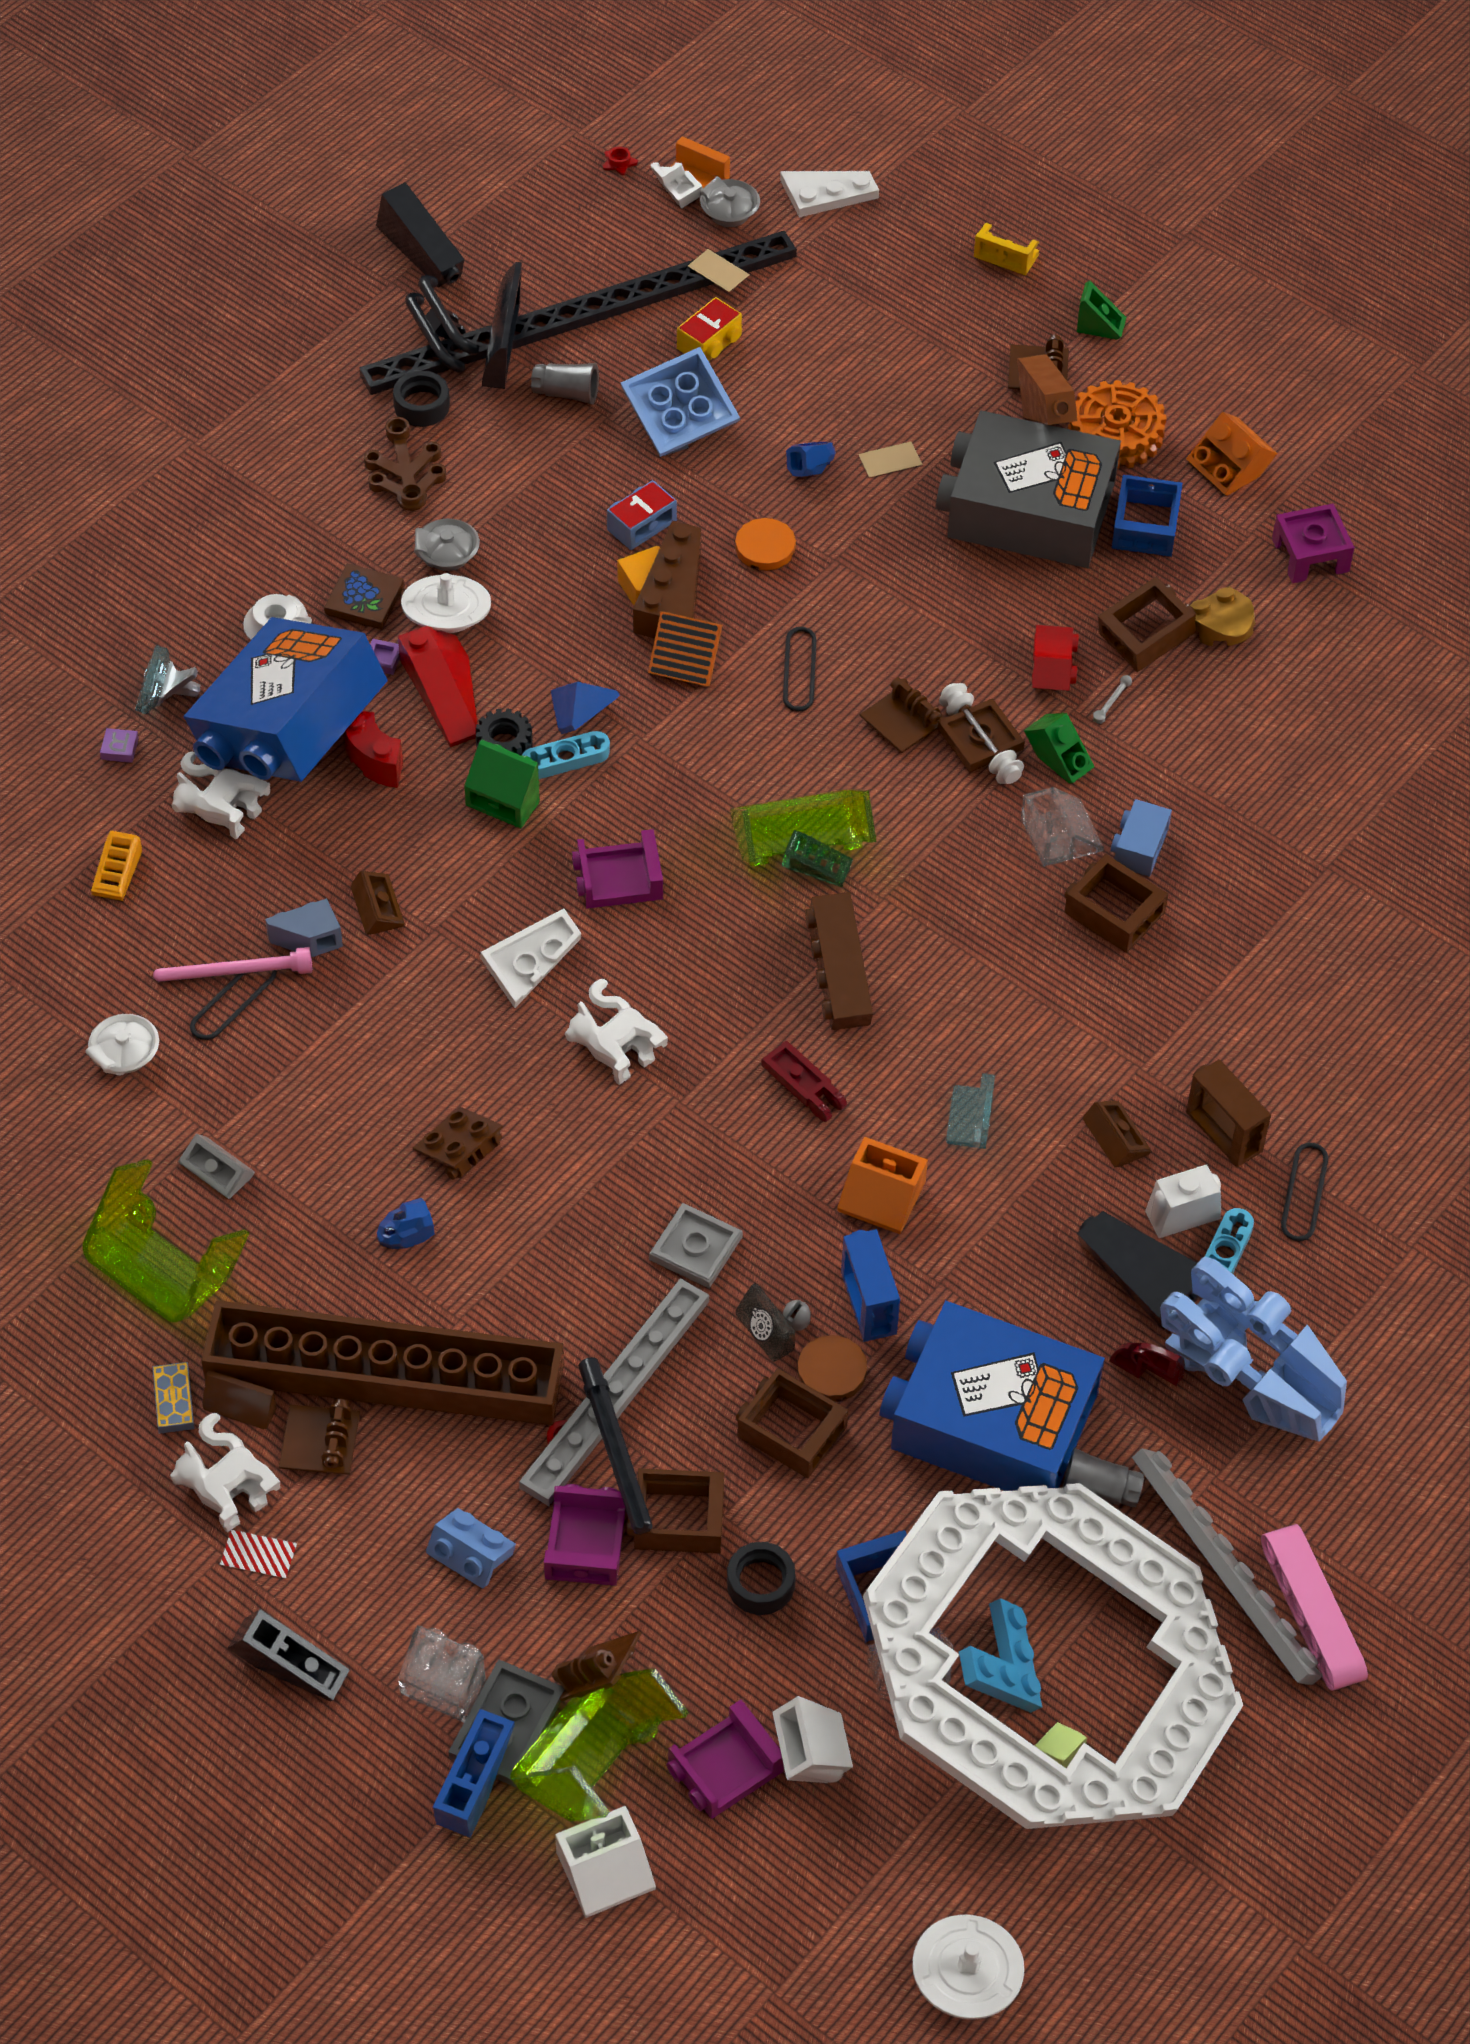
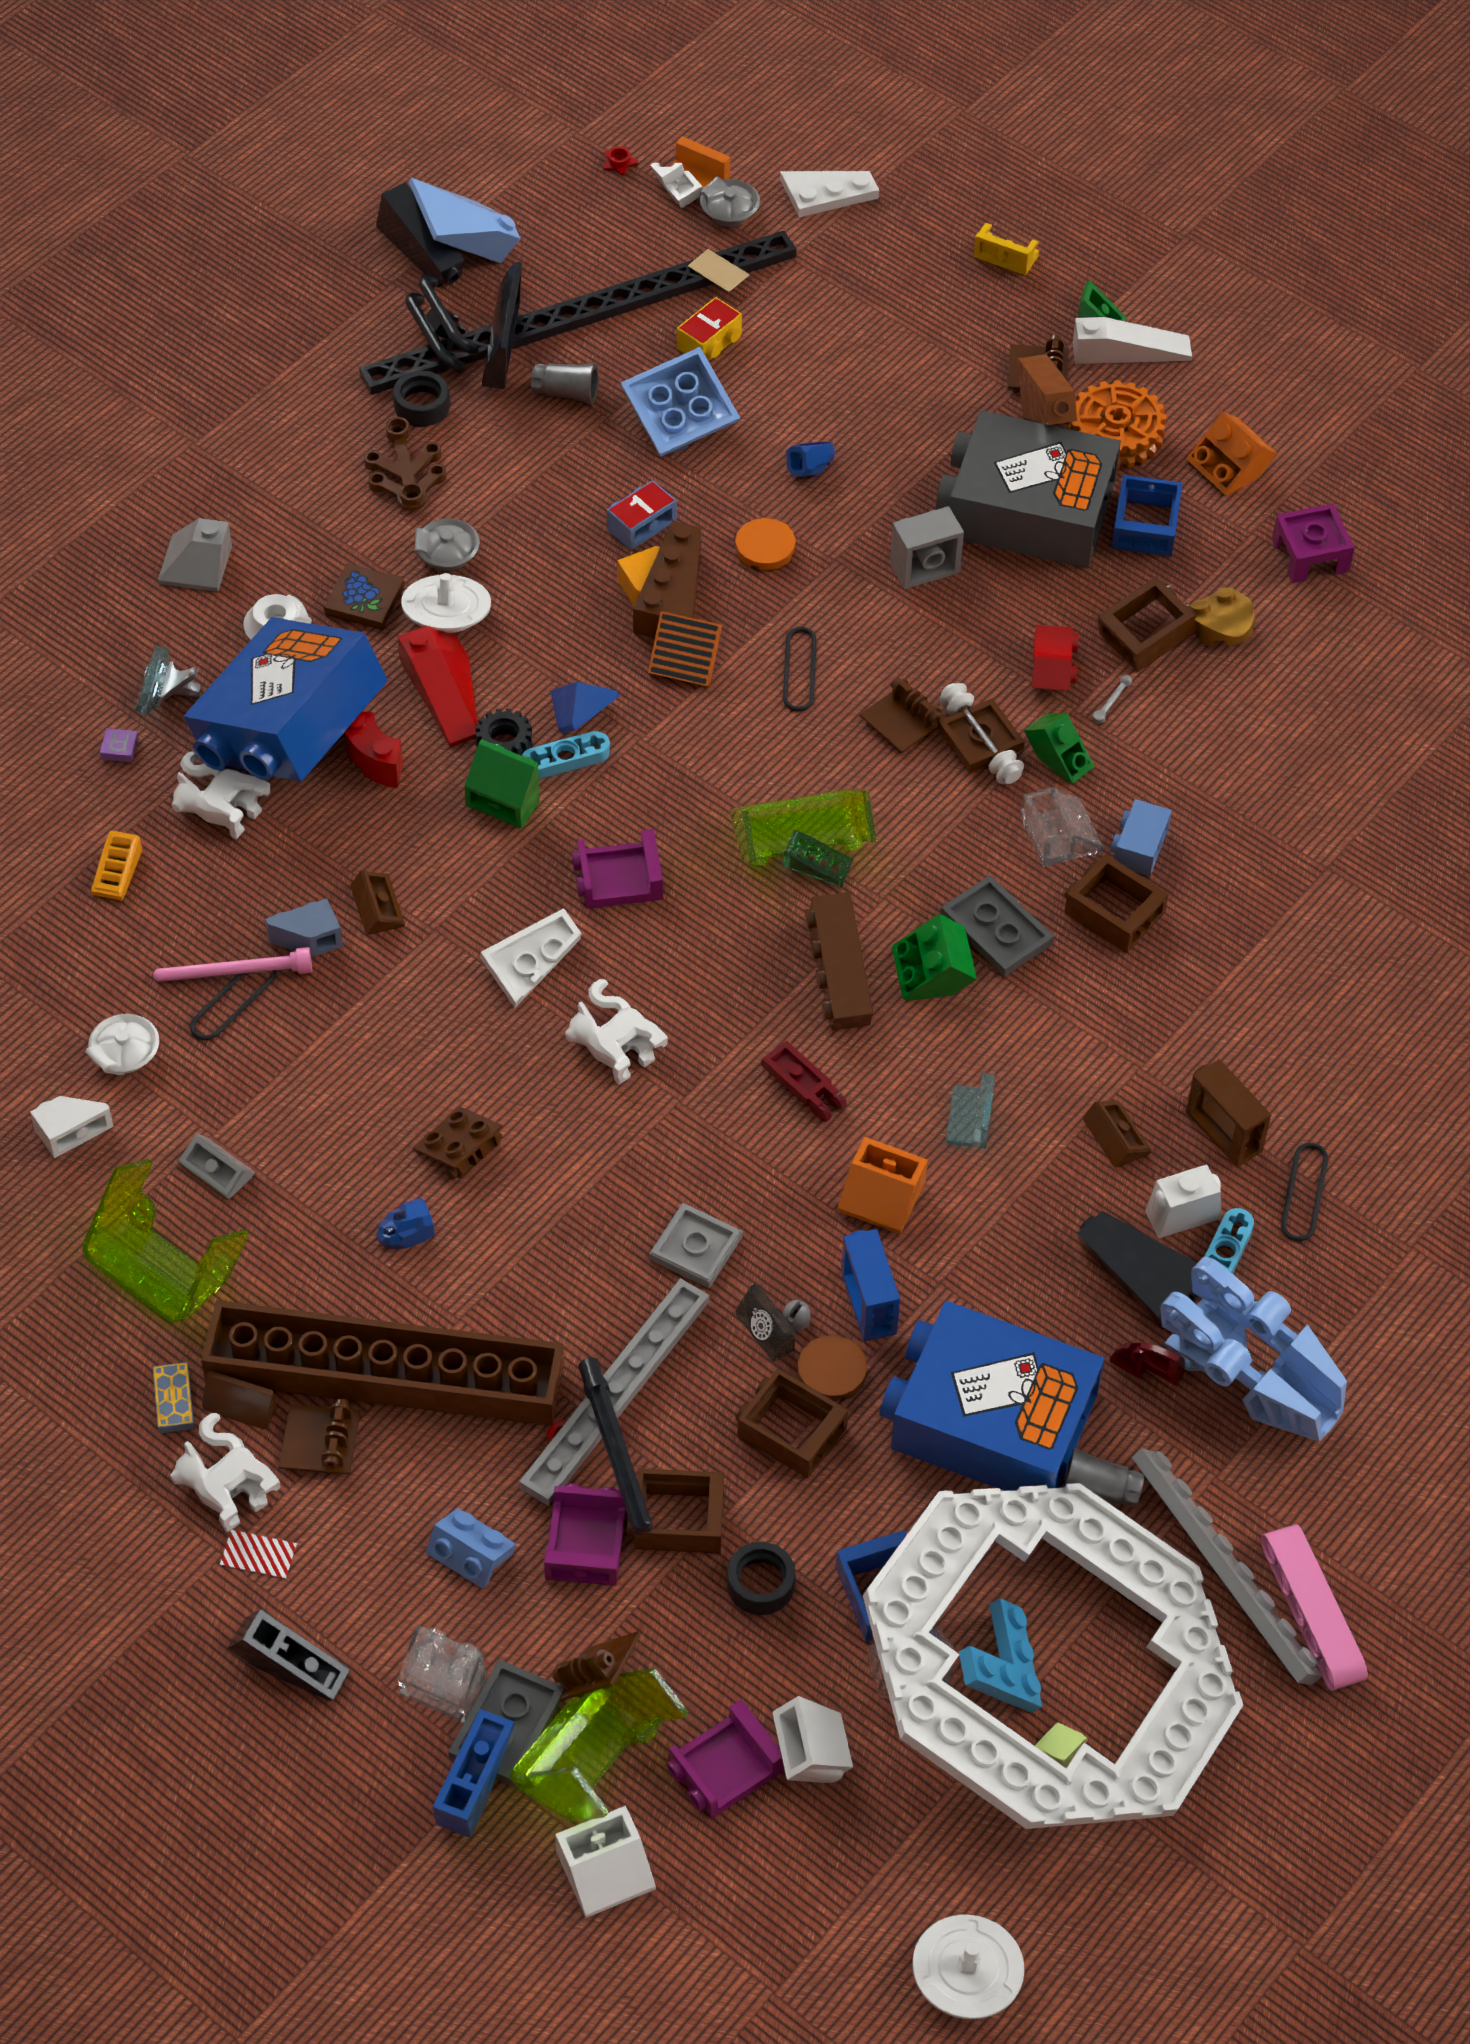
(69, 1122): none -> white slope
(197, 556): none -> light grey slope
(387, 655): medium lavender tile -> none
(465, 222): none -> light blue slope
(890, 459): tan sticker -> none
(926, 547): none -> light grey brick
(934, 960): none -> green slope
(998, 925): none -> dark grey plate
(1125, 342): none -> white slope

